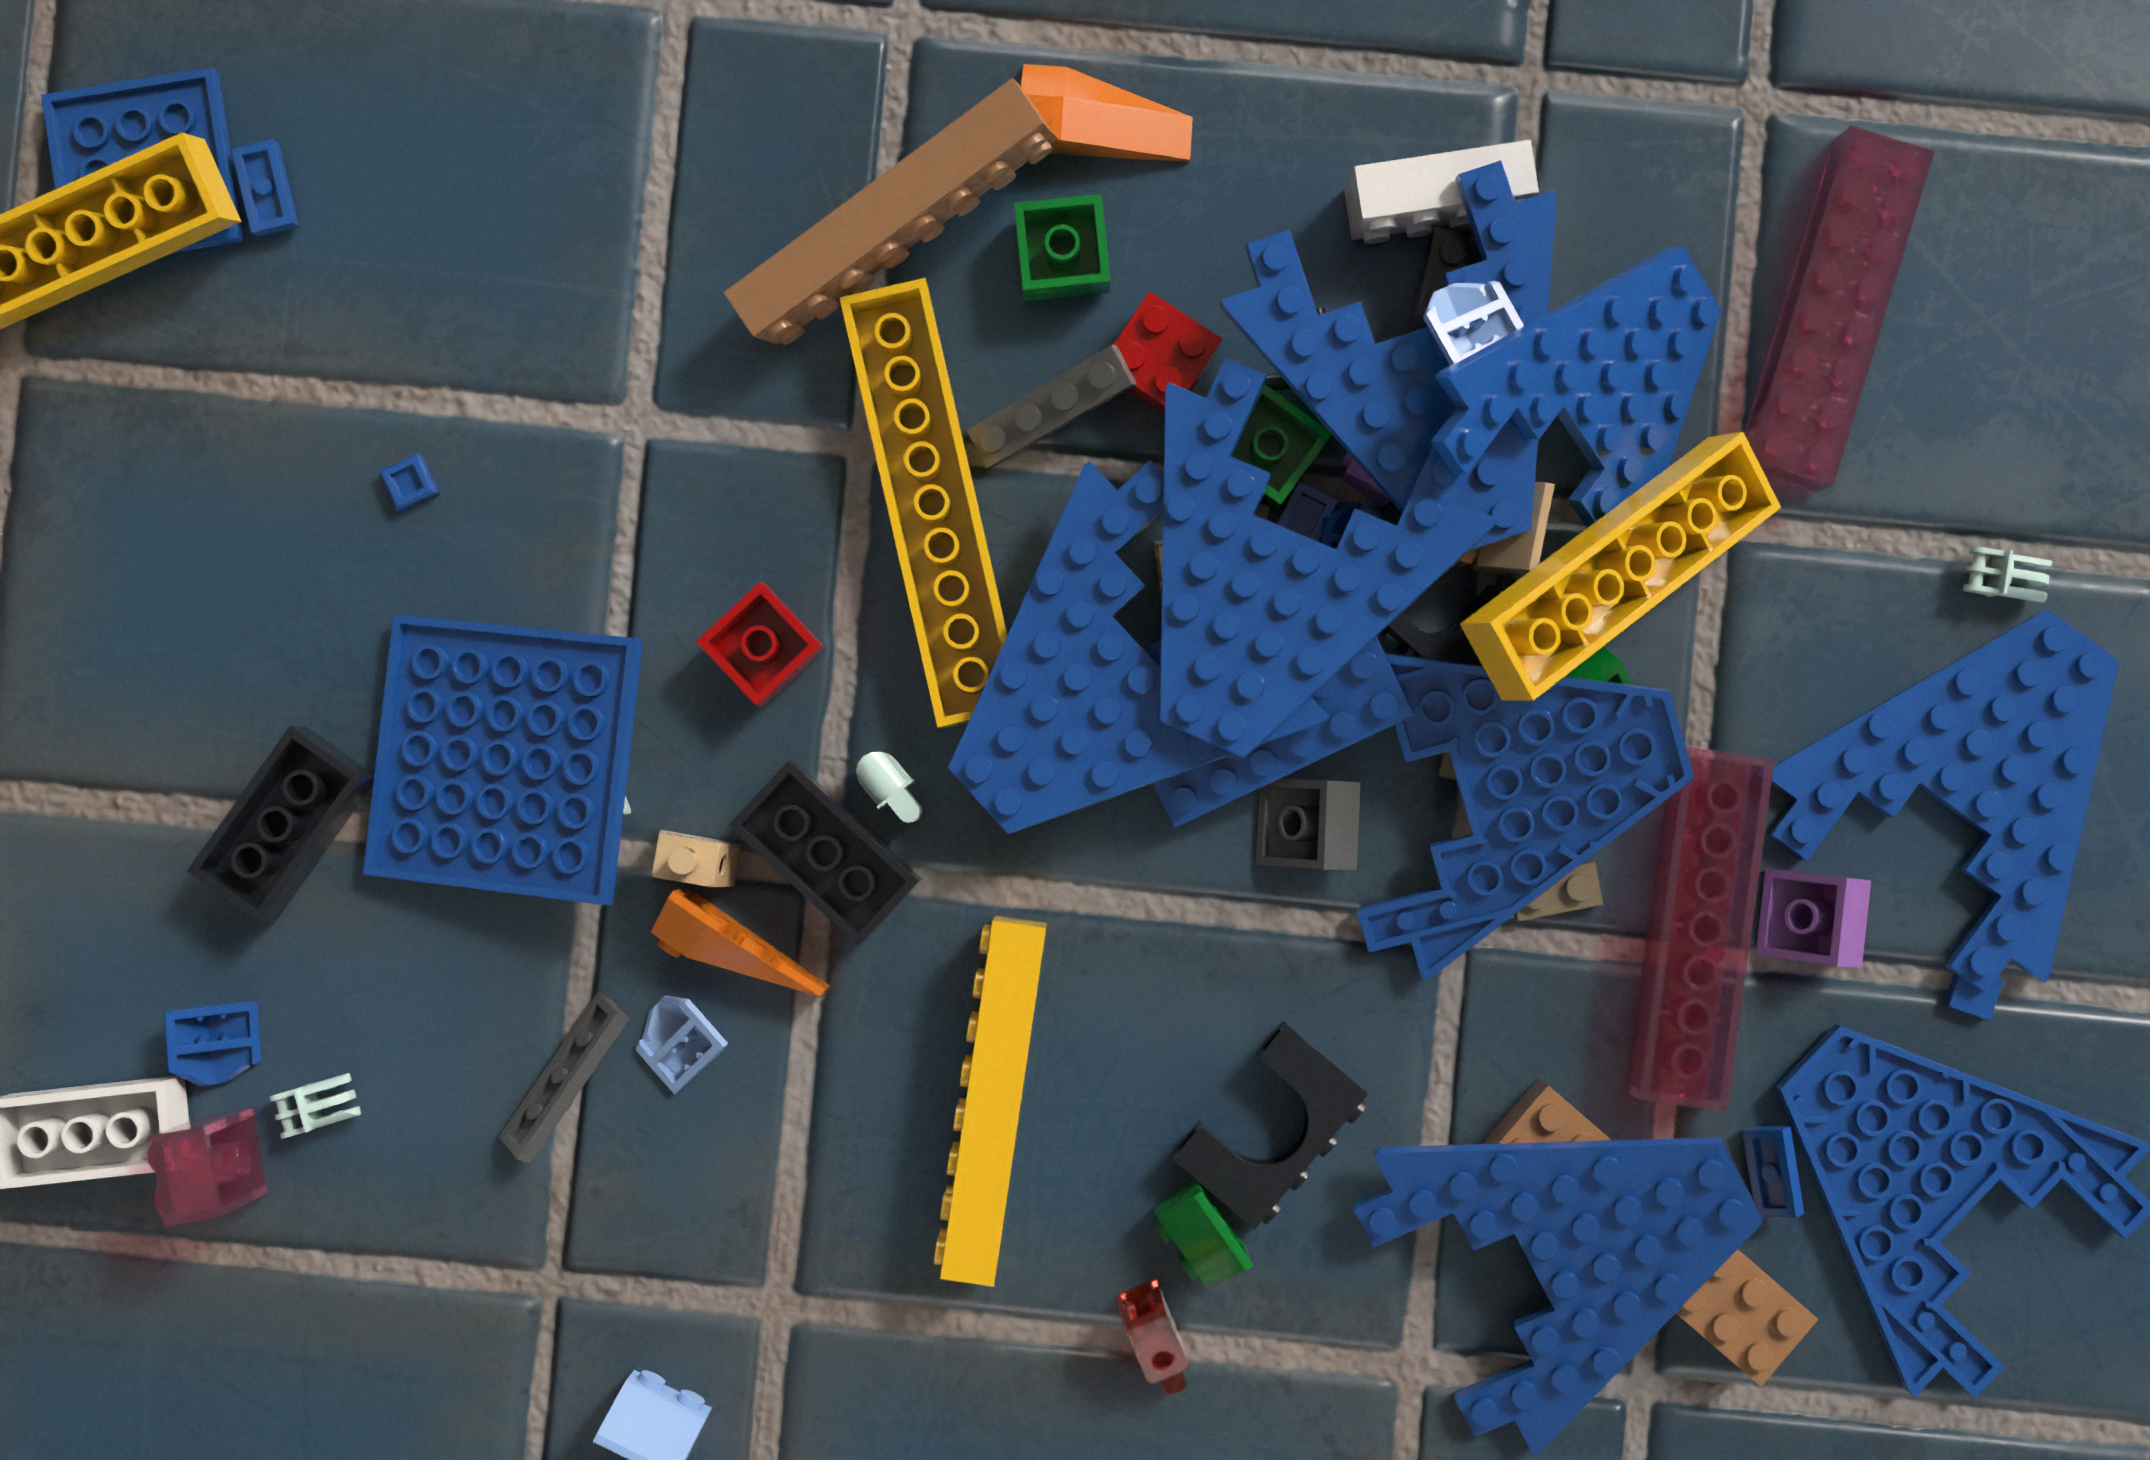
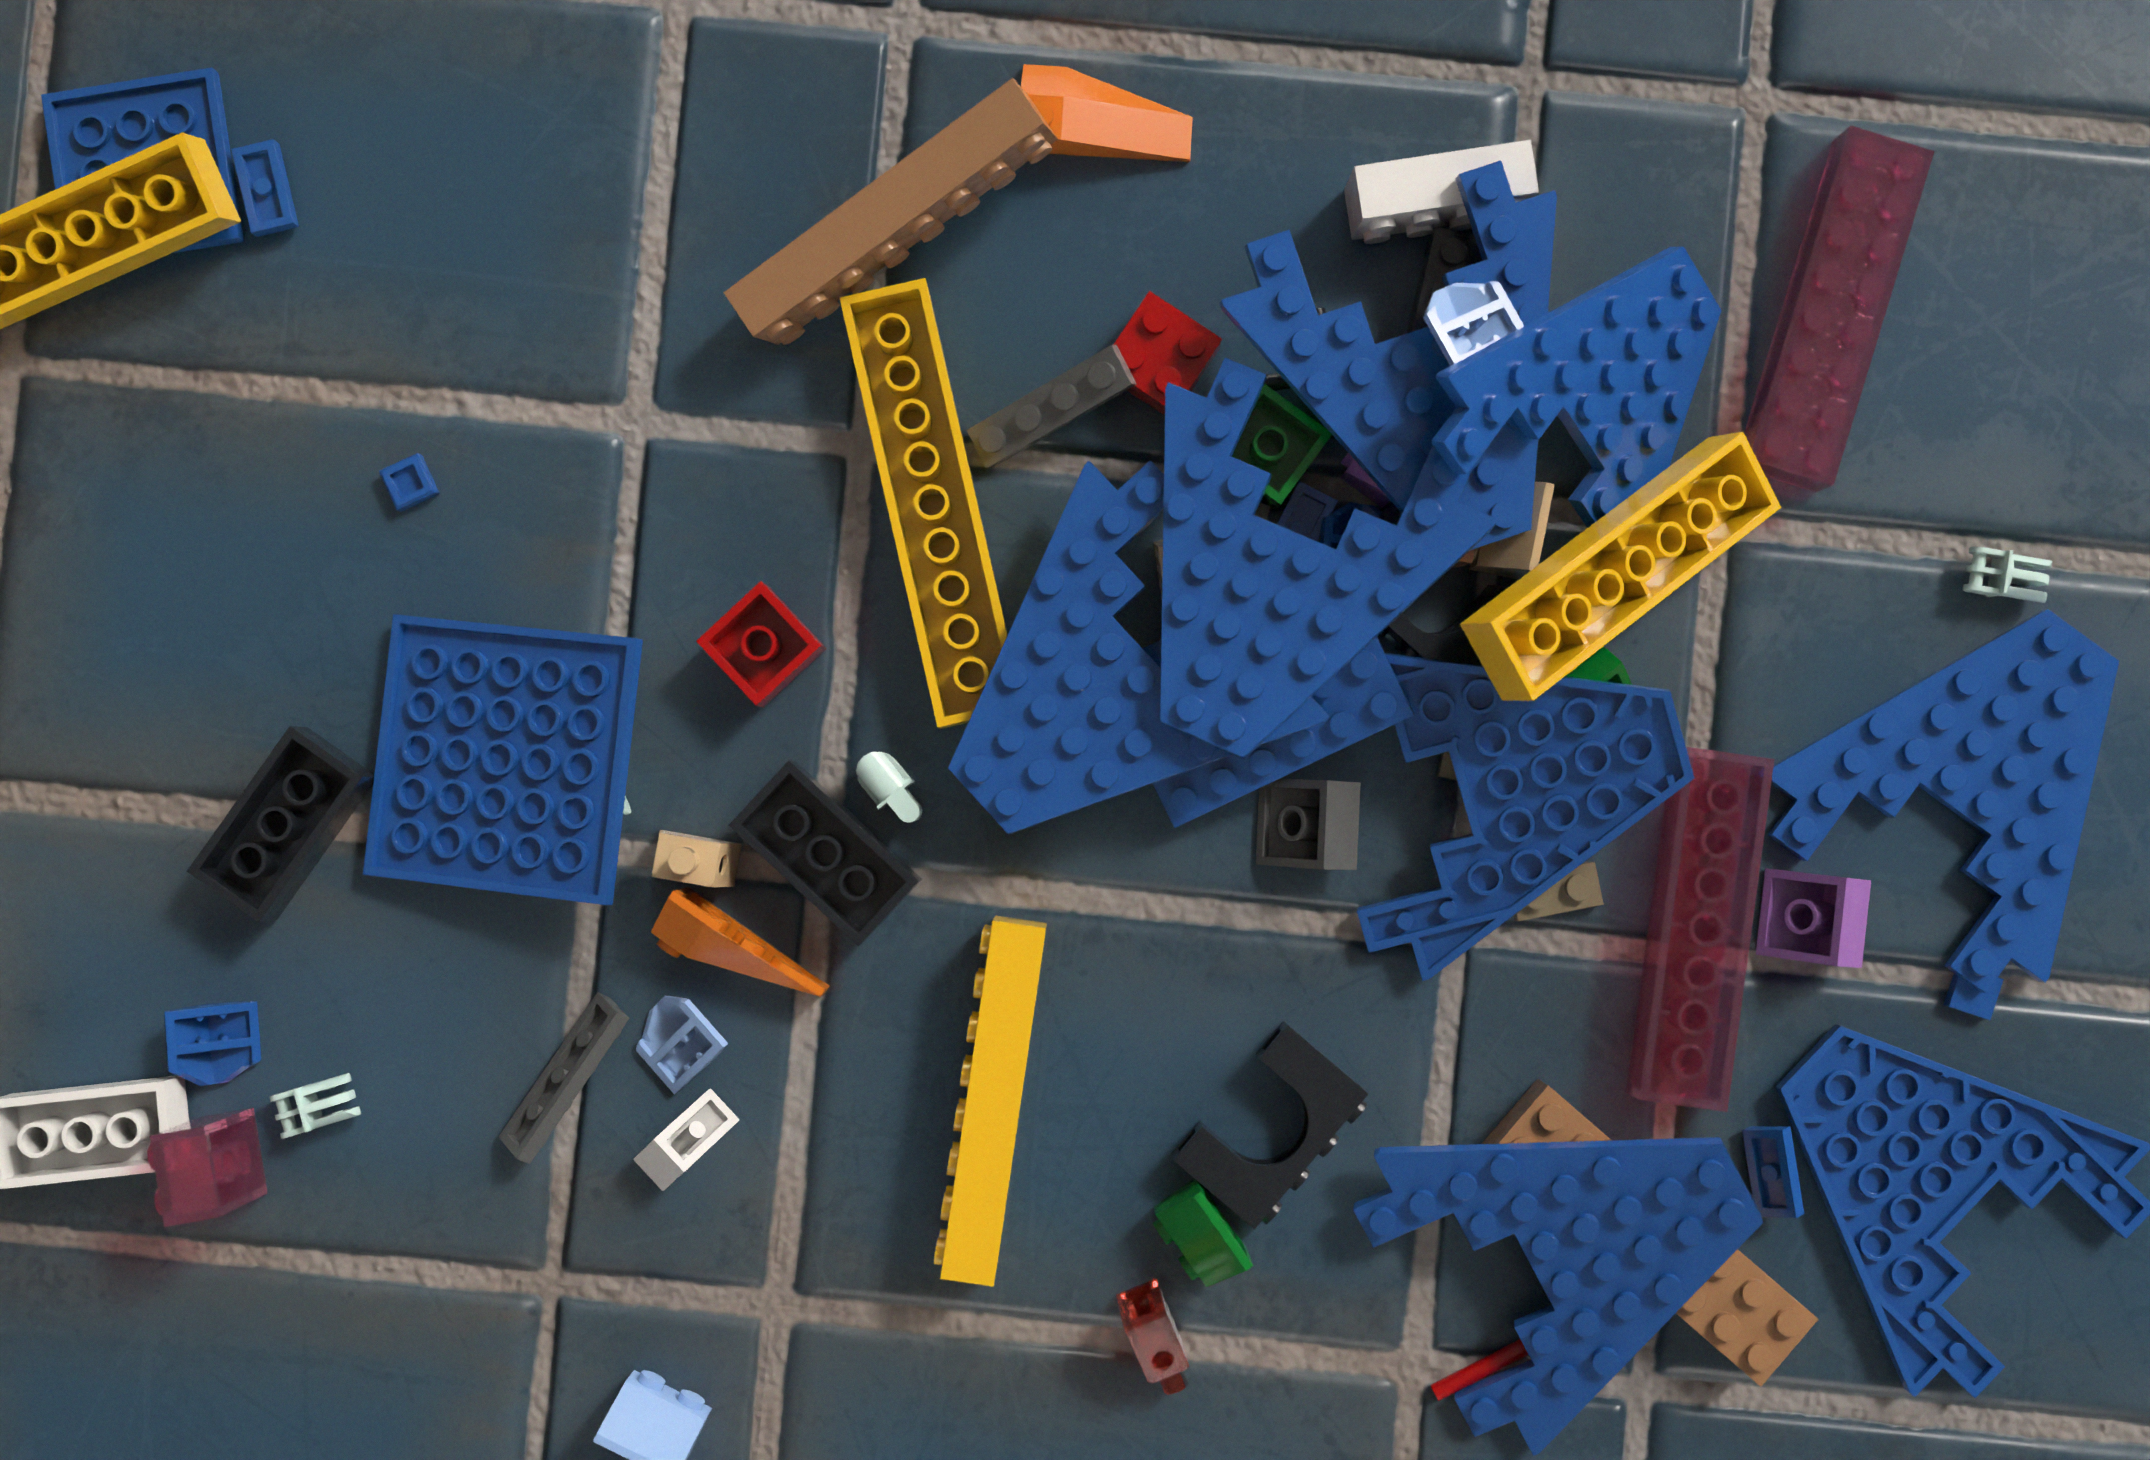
(686, 1139): none -> white slope
(1062, 247): green brick -> none
(1479, 1370): none -> red bar

